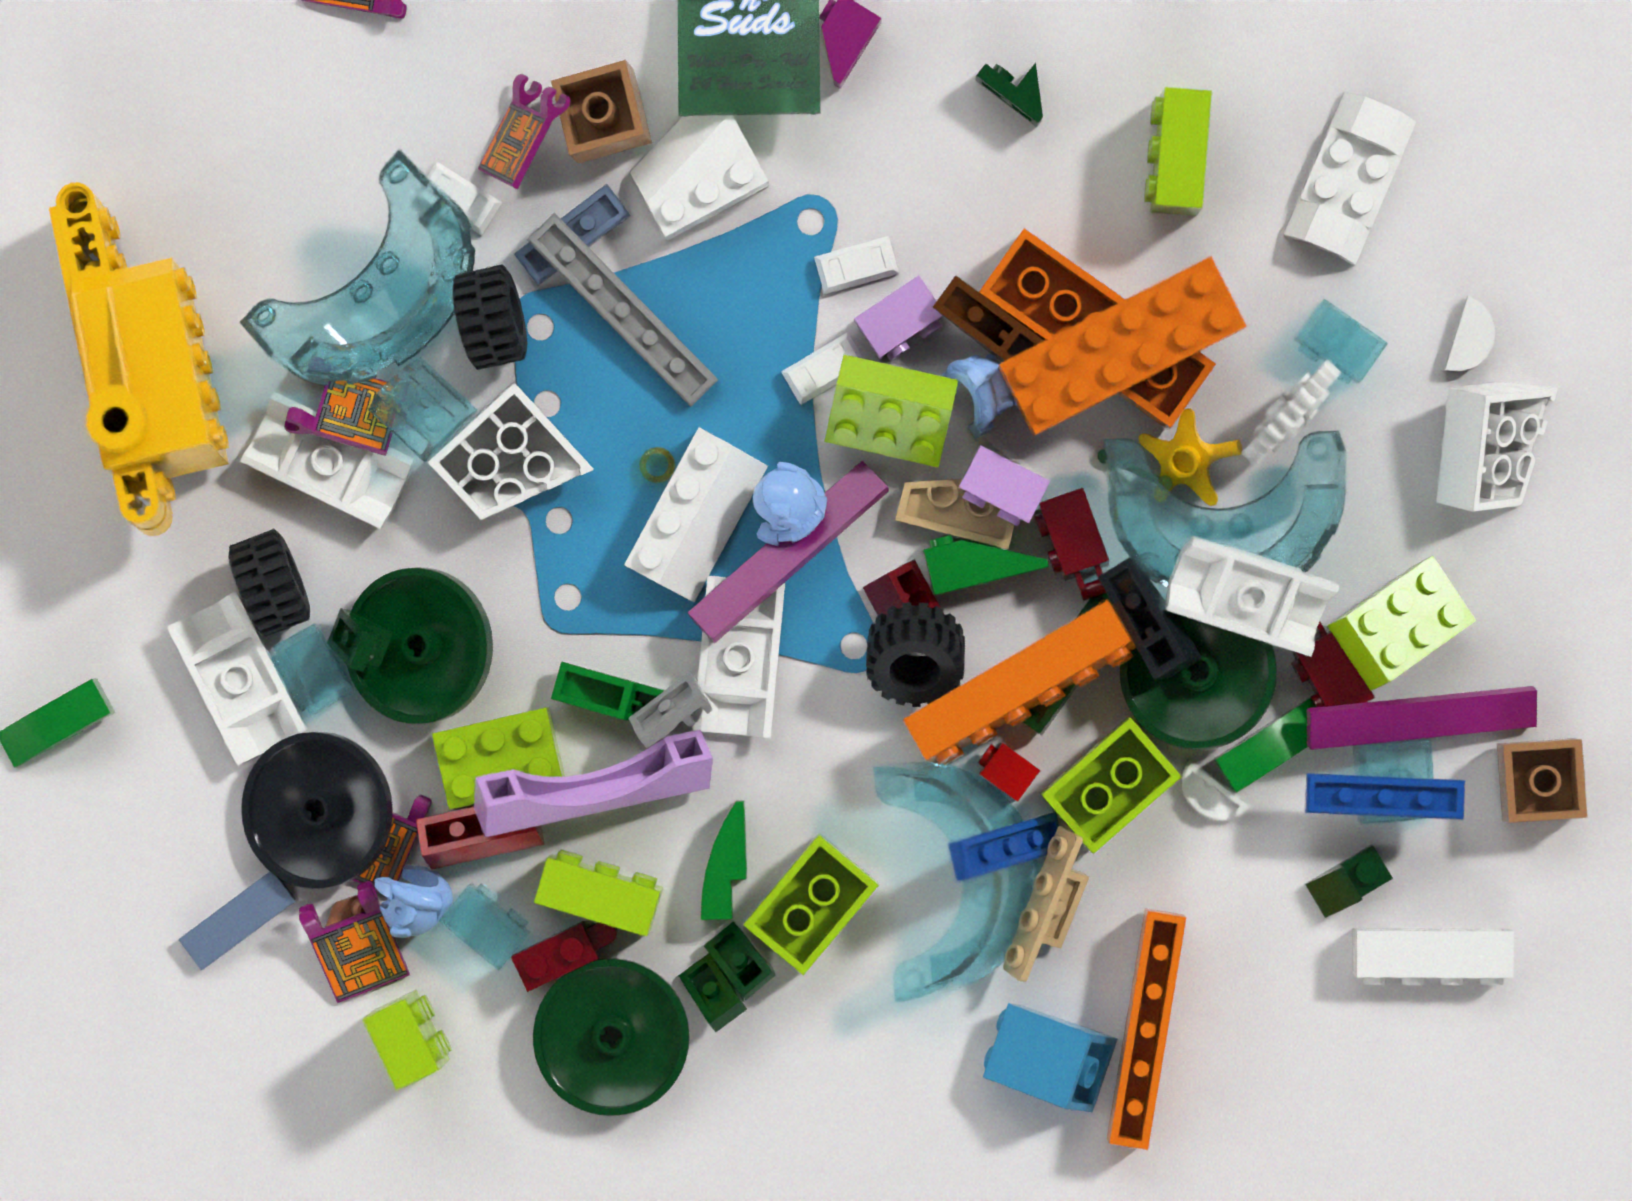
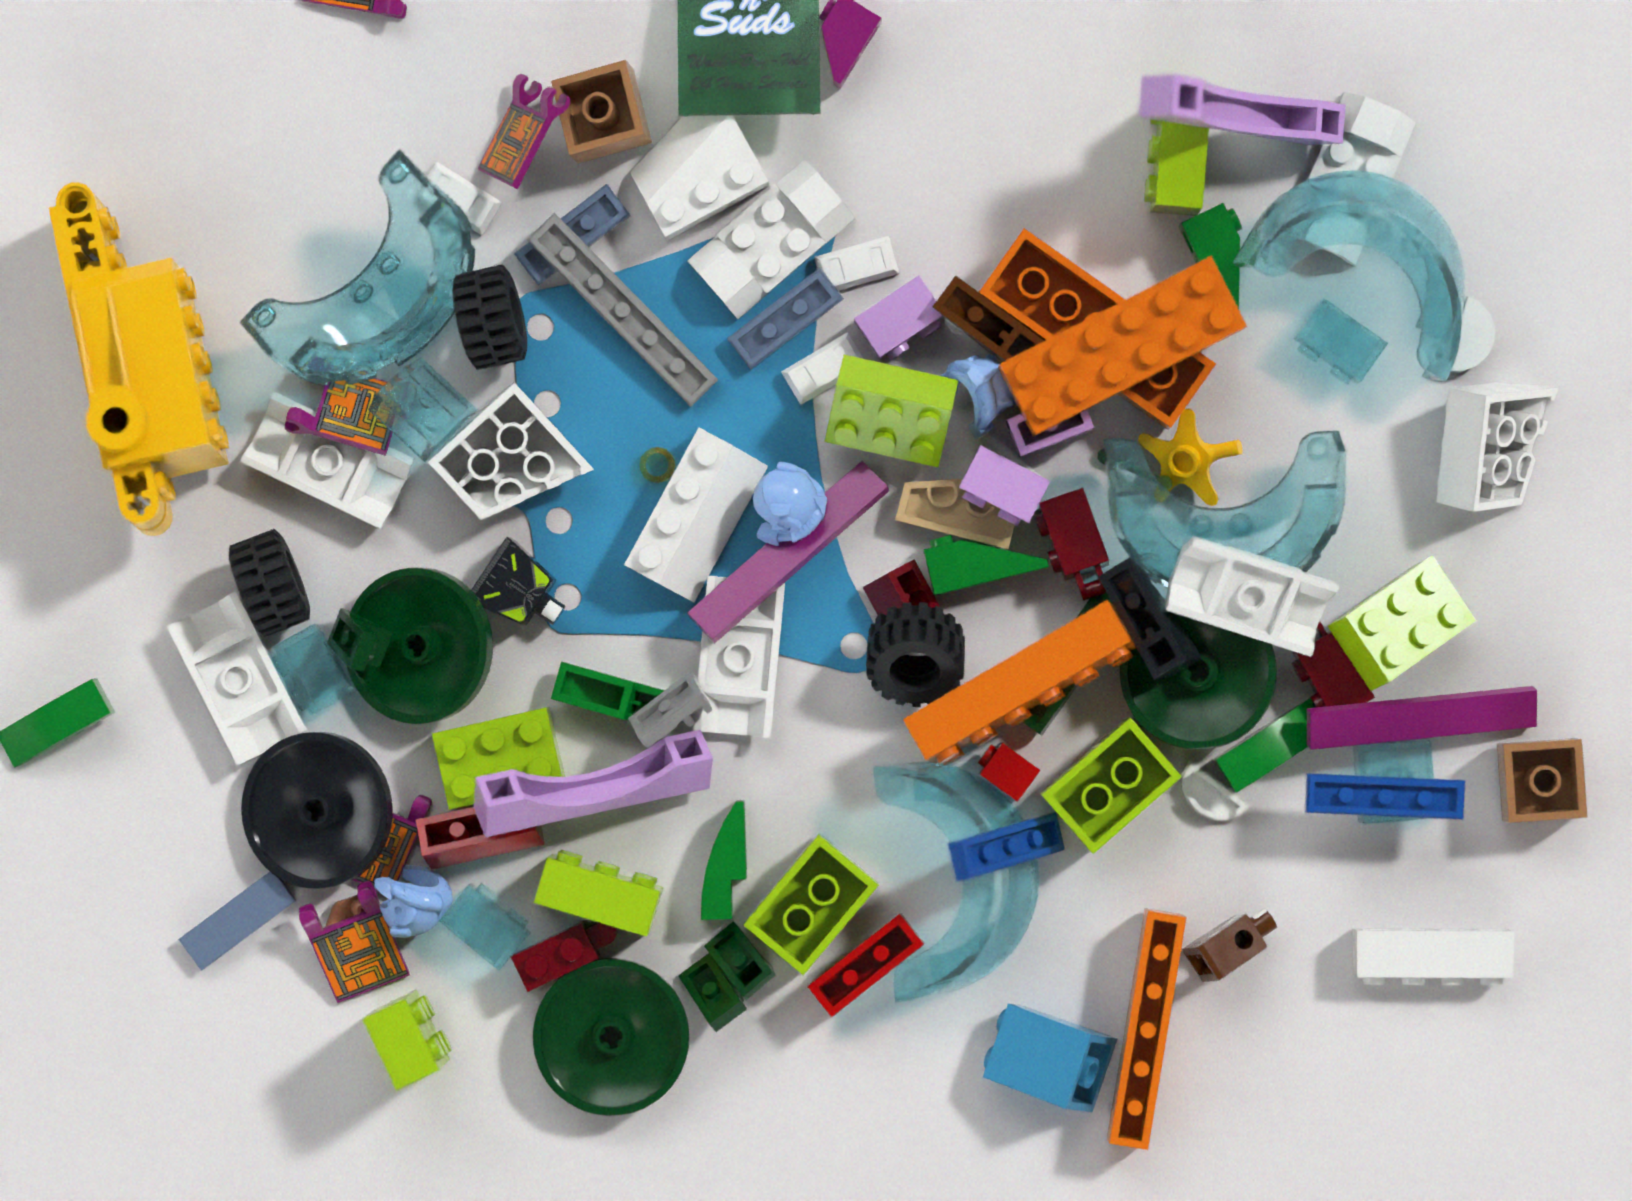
(517, 586): none -> black torso
(771, 239): none -> white piece
(785, 318): none -> sand blue tile
(866, 965): none -> red brick
(1023, 99): dark green slope -> none
(1027, 444): none -> lavender brick
(1050, 906): tan bracket -> none
(1216, 235): none -> green slope
(1216, 952): none -> reddish brown torso
(1266, 116): none -> lavender arch
(1291, 412): white gear -> none
(1348, 881): dark green slope -> none
(1380, 215): none -> clear light blue windscreen

